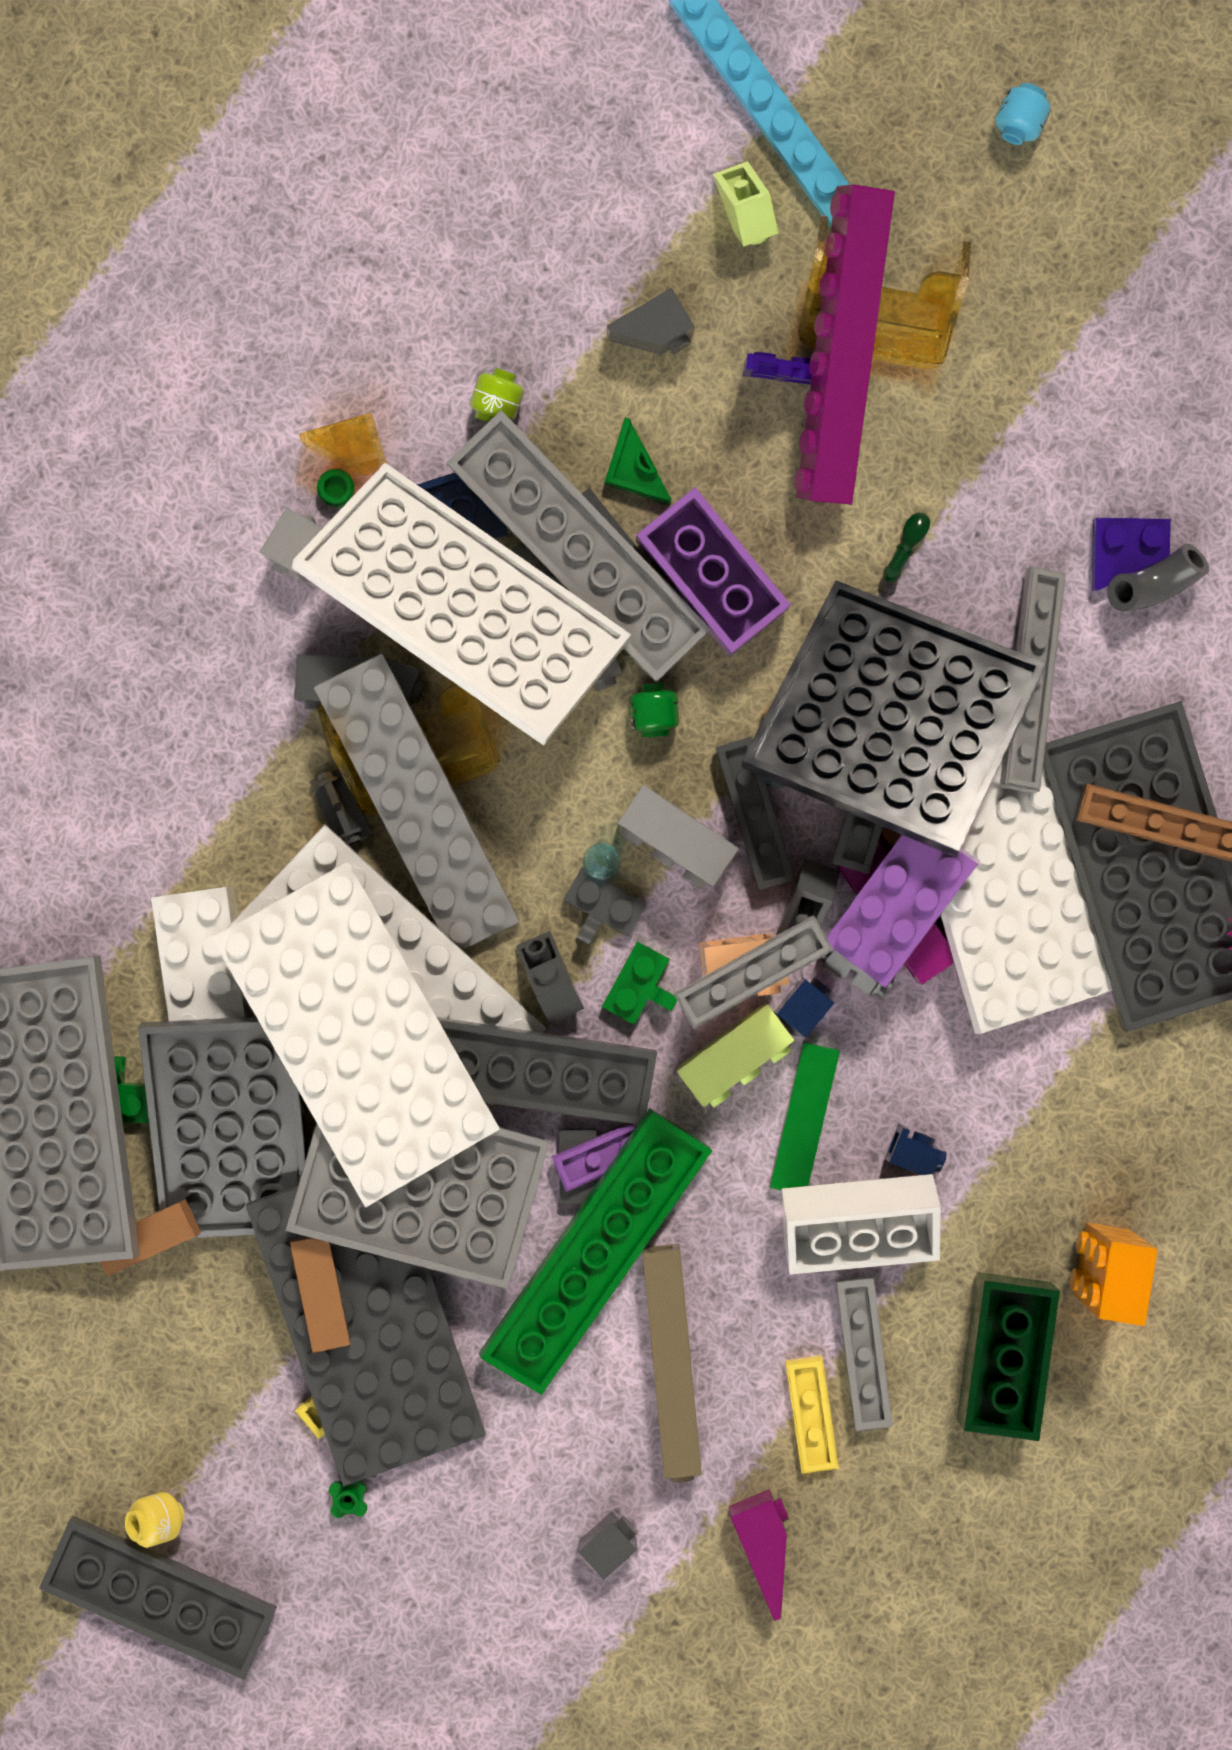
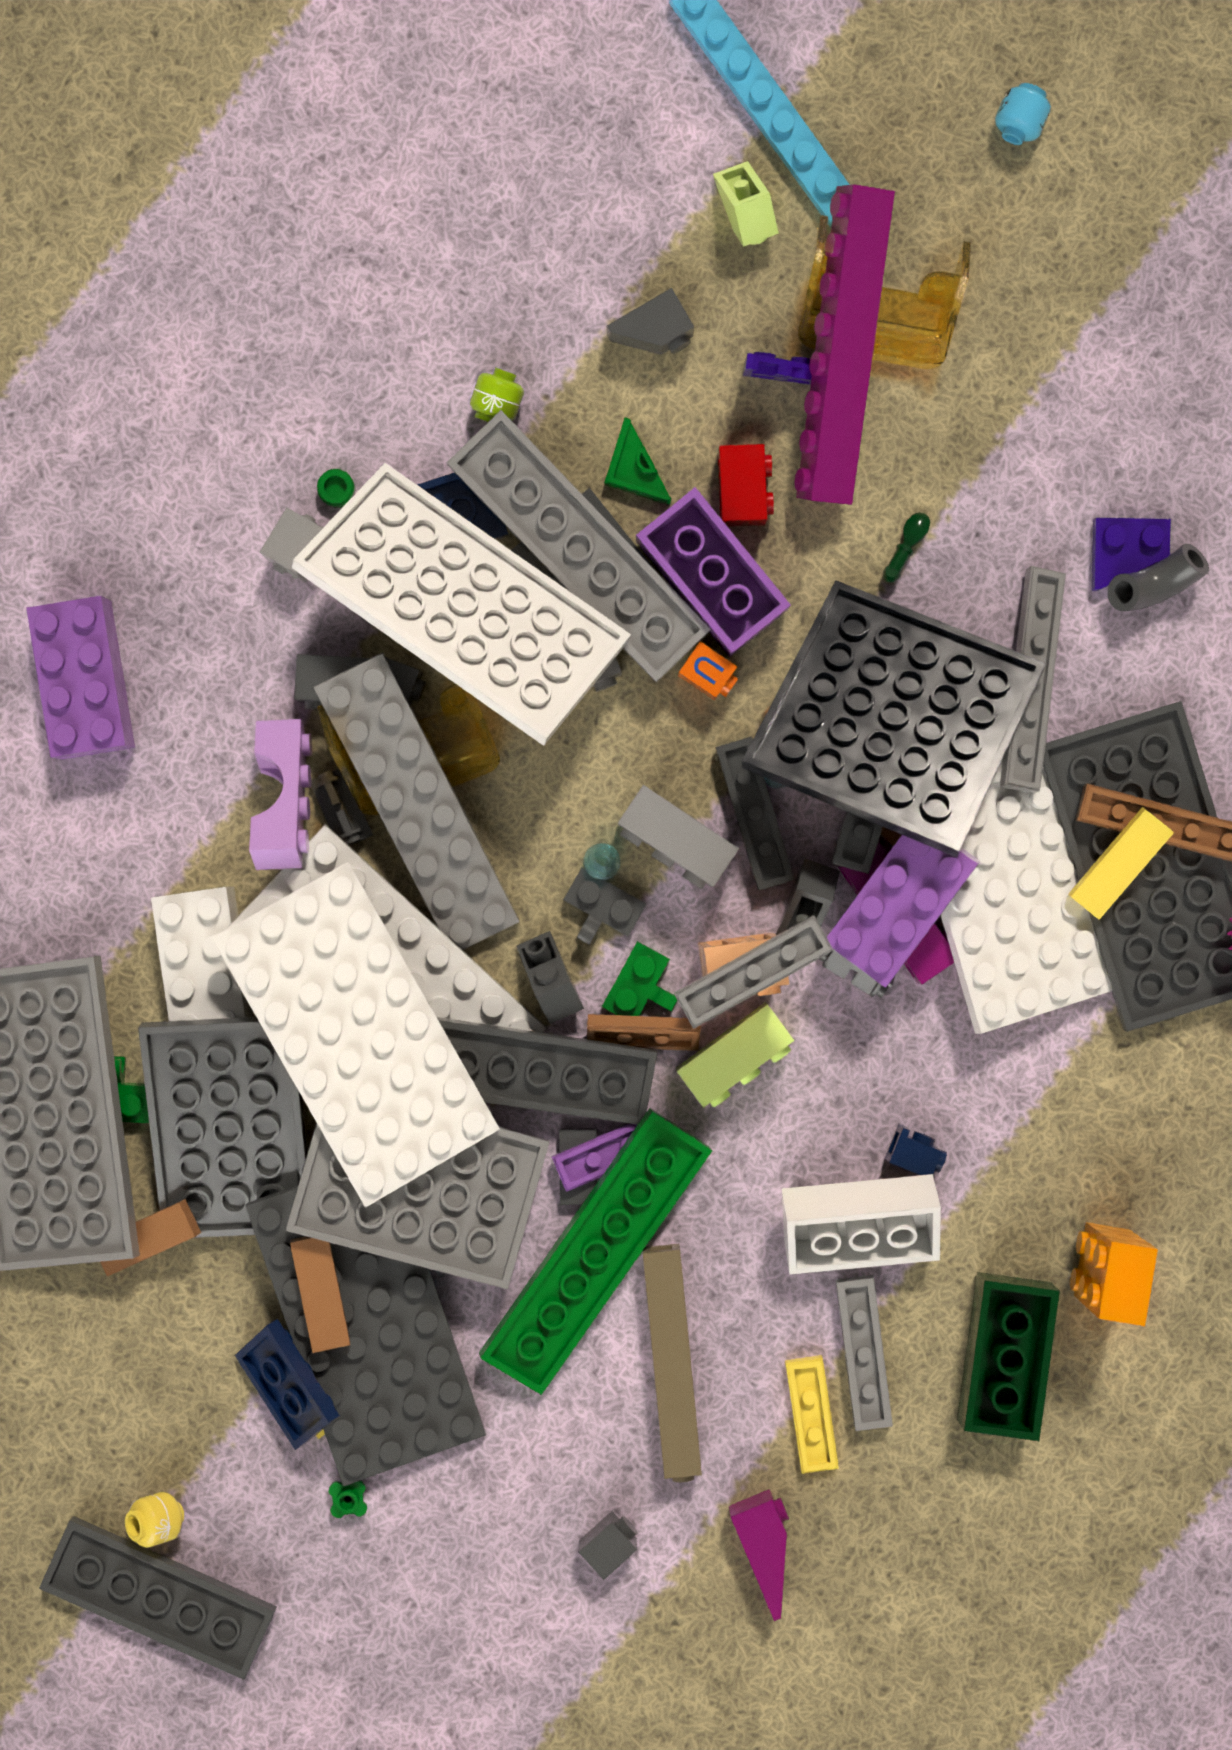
(80, 677): none -> medium lavender brick
(278, 832): none -> lavender arch
(287, 1384): none -> dark blue plate
(348, 444): clear yellow slope -> none
(644, 1031): none -> medium nougat tile
(654, 710): green head -> none
(709, 672): none -> orange brick
(743, 485): none -> red brick
(804, 1116): green tile -> none
(805, 1005): dark blue brick -> none
(1120, 863): none -> light yellow tile

